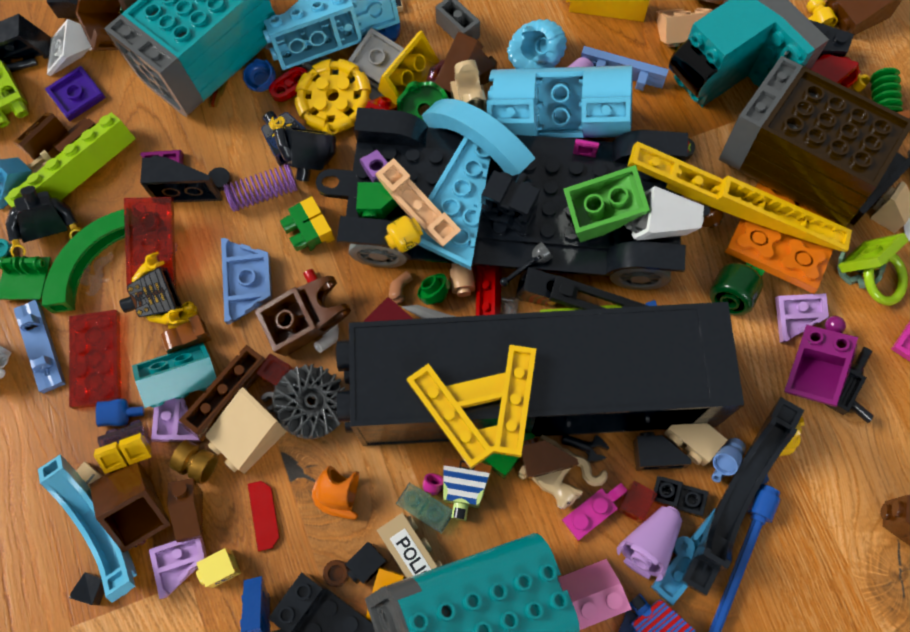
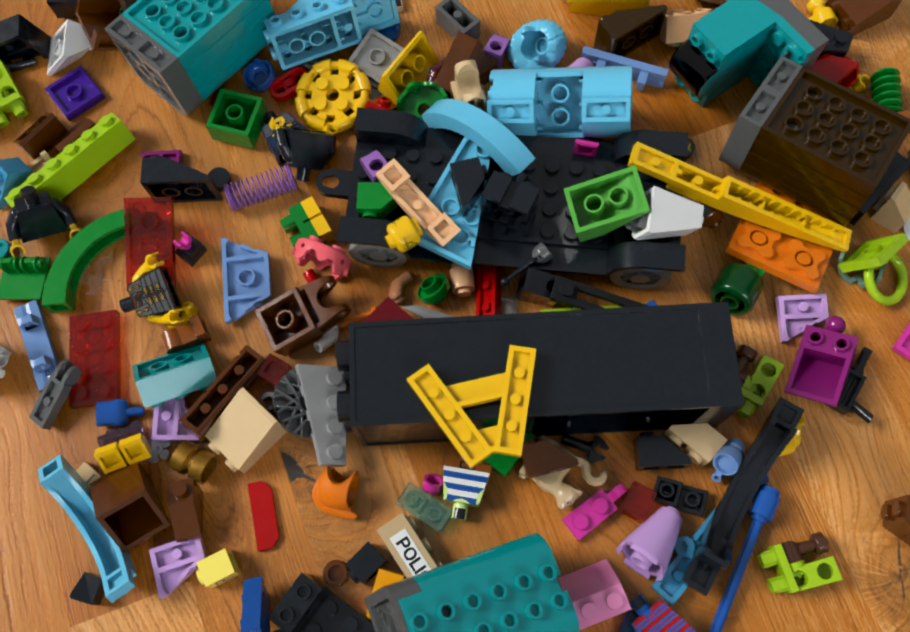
(55, 394): none -> dark grey hinge
(158, 451): none -> light grey plant
(189, 249): none -> black piece
(237, 118): none -> green brick
(320, 390): none -> light grey wing
(322, 256): none -> coral plate
(356, 318): none -> orange piece
(468, 182): none -> black slope
(497, 48): none -> medium lavender leg
(629, 29): none -> dark brown slope
(759, 383): none -> lime hips
(791, 569): none -> lime hips

